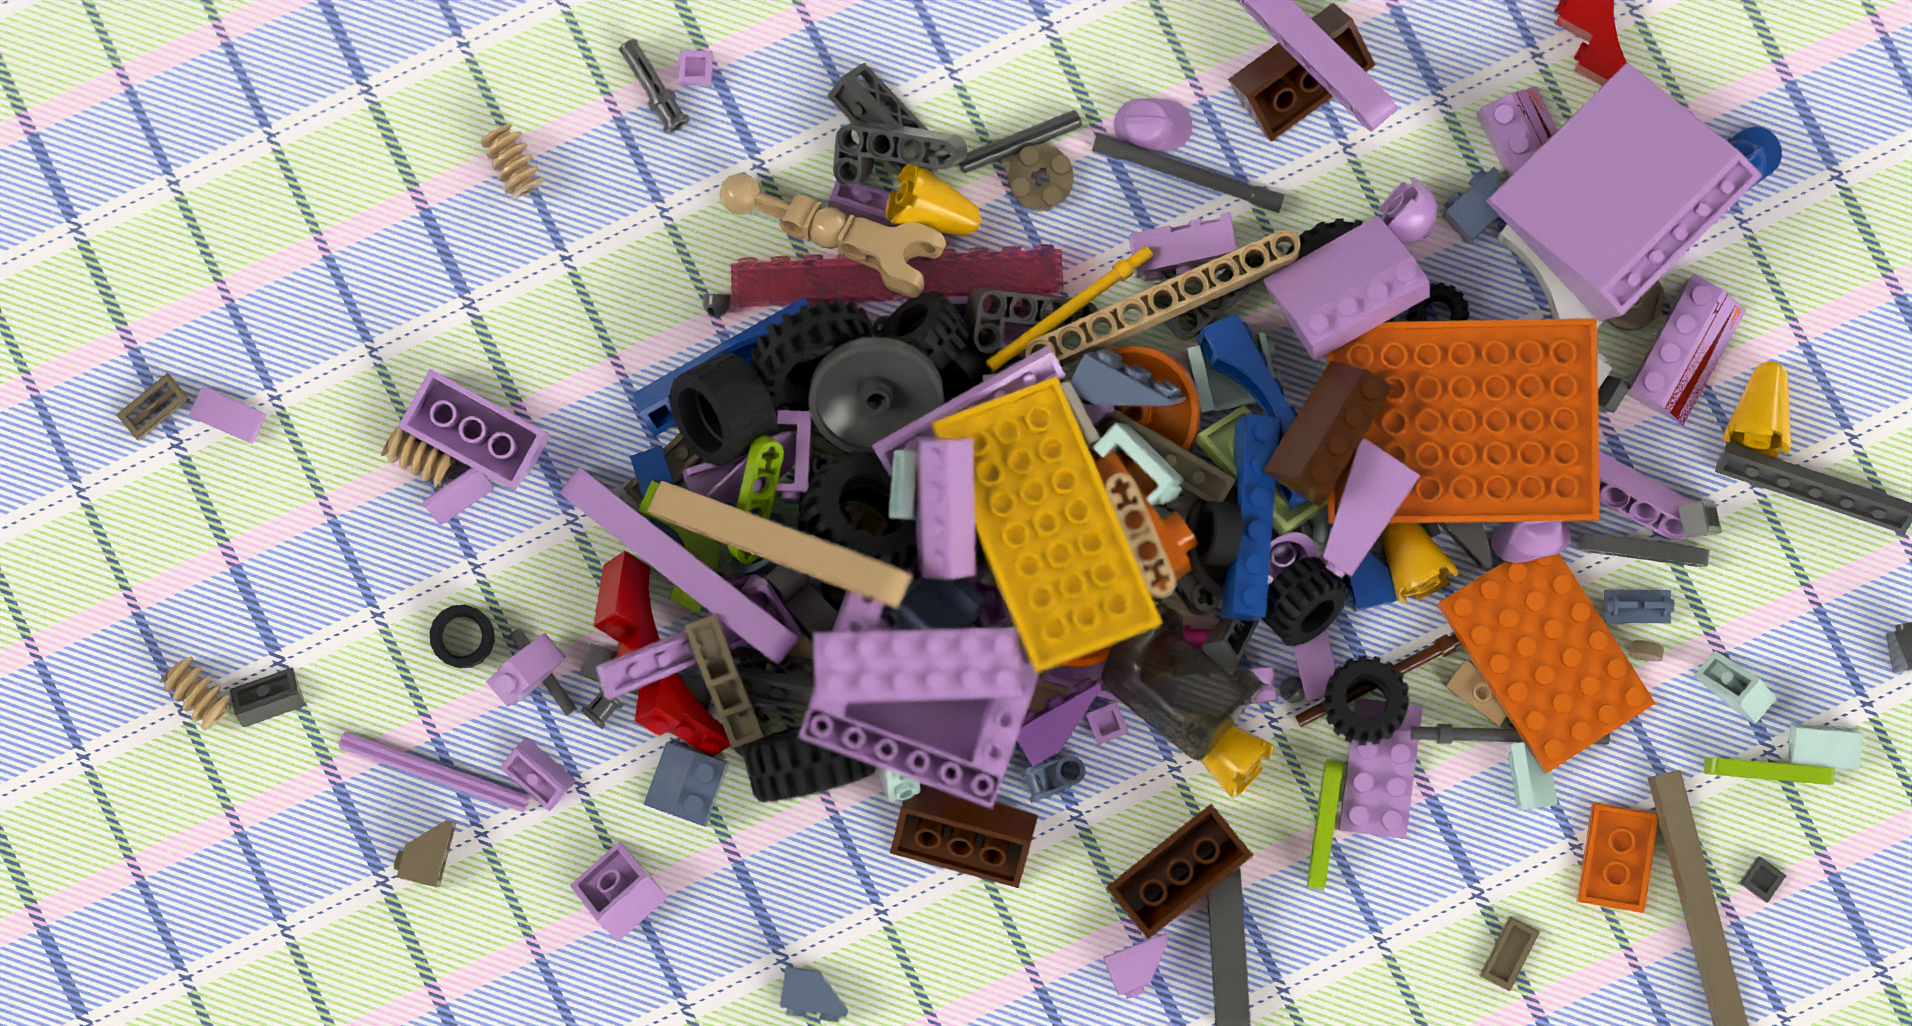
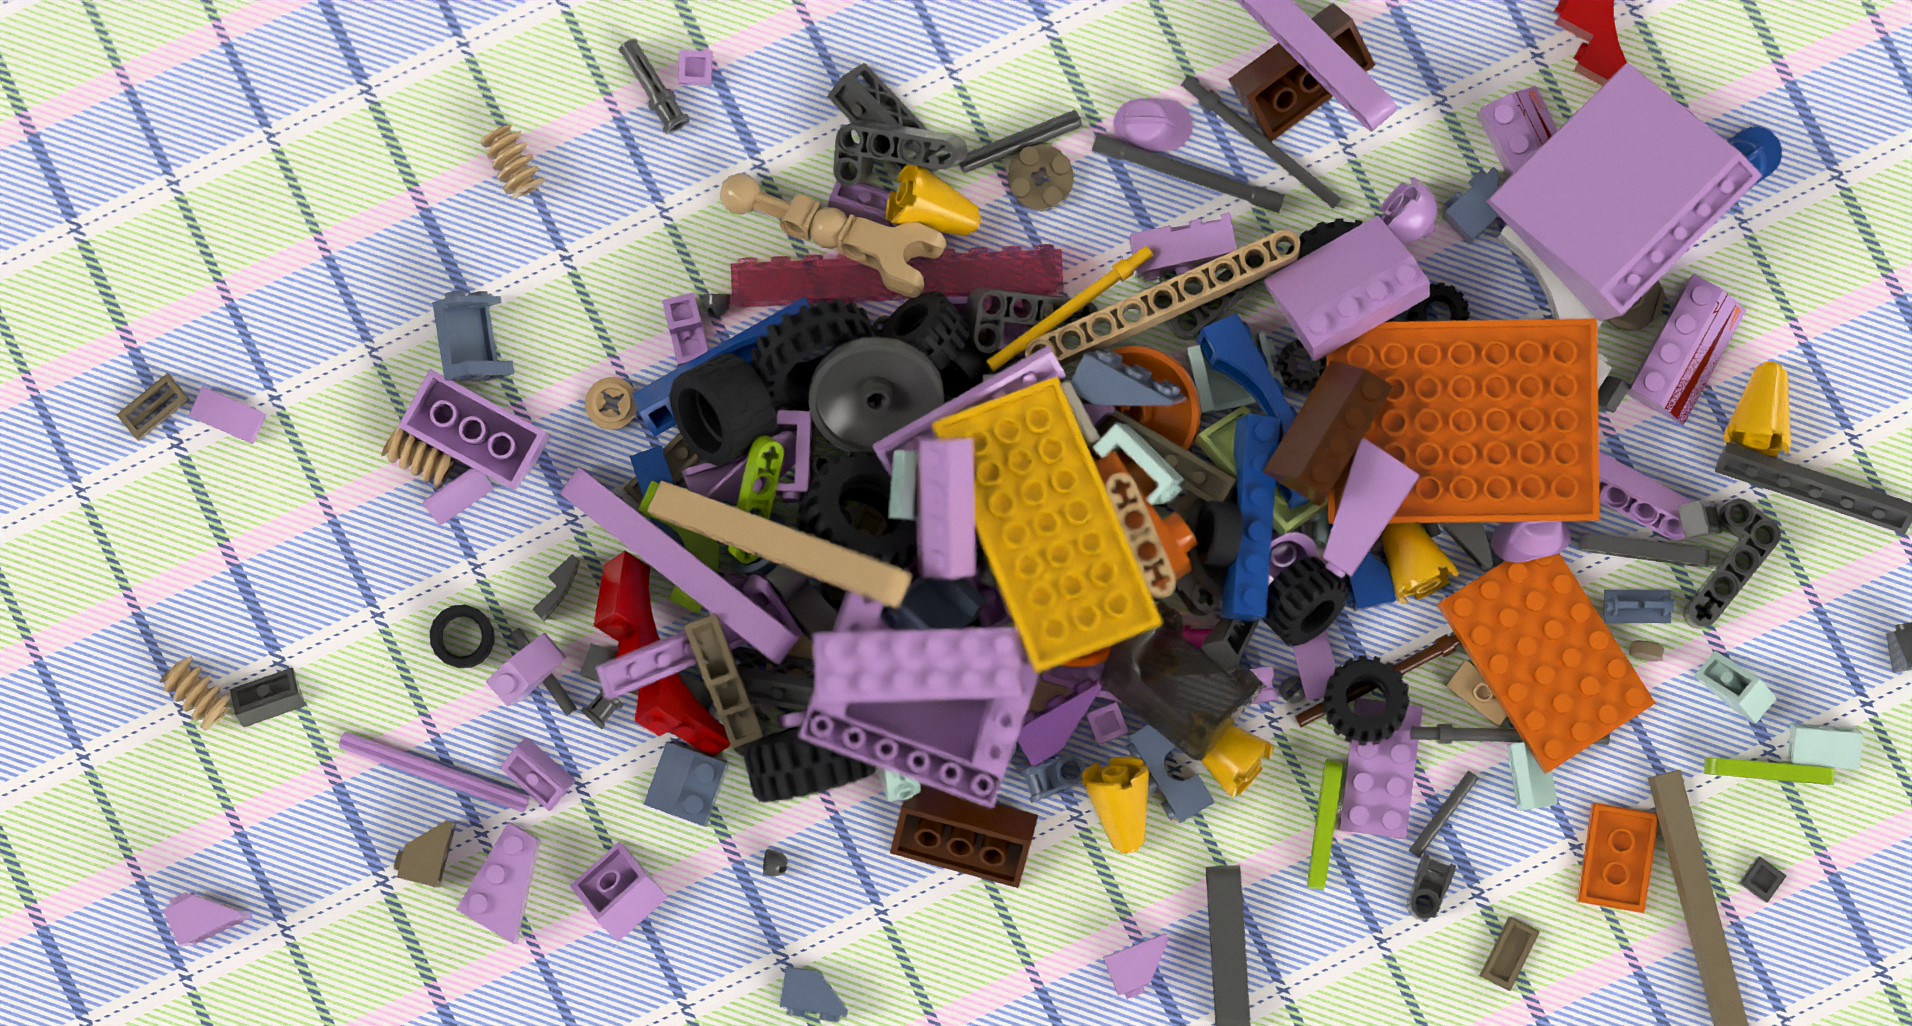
(201, 917): none -> lavender slope
(468, 337): none -> sand blue panel
(503, 883): none -> lavender wedge
(563, 579): none -> dark grey slope
(596, 401): none -> tan gear
(685, 327): none -> lavender slope
(774, 863): none -> dark grey hinge
(791, 719): none -> lavender tile
(1120, 800): none -> yellow cone
(1179, 871): reddish brown slope -> none
(1181, 797): none -> sand blue arch
(1211, 101): none -> dark grey bar
(1287, 365): none -> dark grey gear
(1430, 885): none -> dark grey piece
(1443, 814): none -> dark grey bar
(1727, 567): none -> dark grey beam

